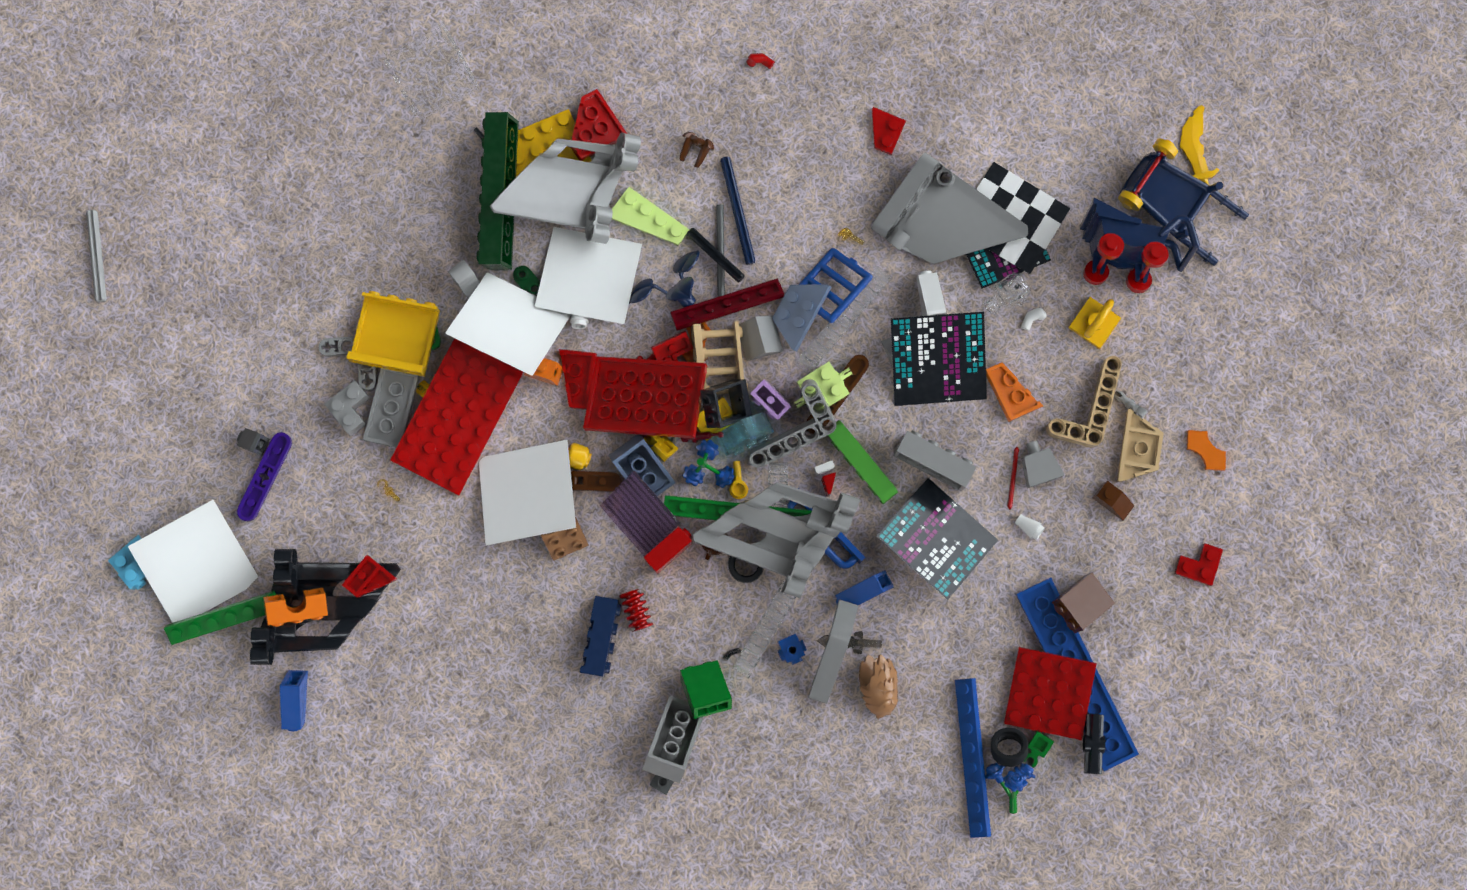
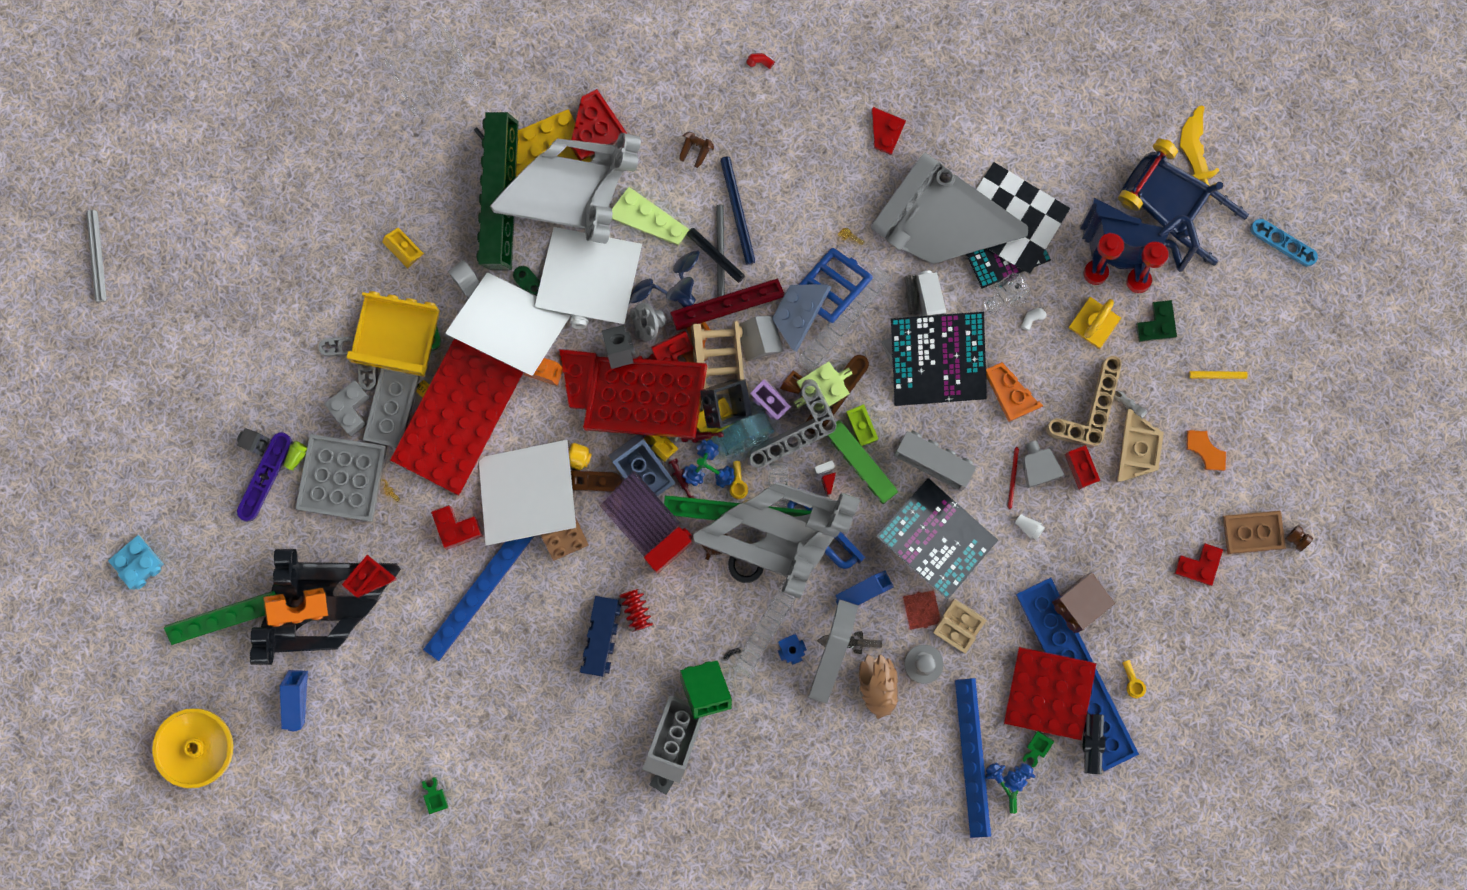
(192, 748): none -> yellow dish
(194, 563): white sticker -> none
(295, 454): none -> lime cone
(341, 478): none -> light grey plate
(402, 247): none -> yellow slope
(435, 799): none -> green plate
(453, 532): none -> red brick
(475, 597): none -> blue plate
(618, 346): none -> dark grey brick
(647, 321): none -> light grey plate
(678, 473): none -> dark red piece
(790, 383): none -> dark orange slope
(862, 425): none -> lime plate
(912, 294): none -> clear smoke pin
(921, 609): none -> clear red piece
(923, 664): none -> light grey plate
(959, 625): none -> tan slope
(1009, 760): black tyre -> none
(1082, 467): none -> red panel
(1113, 500): reddish brown slope -> none
(1135, 687): none -> yellow plate
(1163, 325): none -> dark green plate
(1218, 374): none -> yellow bar
(1254, 532): none -> medium nougat tile
(1285, 239): none -> dark azure beam
(1299, 538): none -> reddish brown wheel

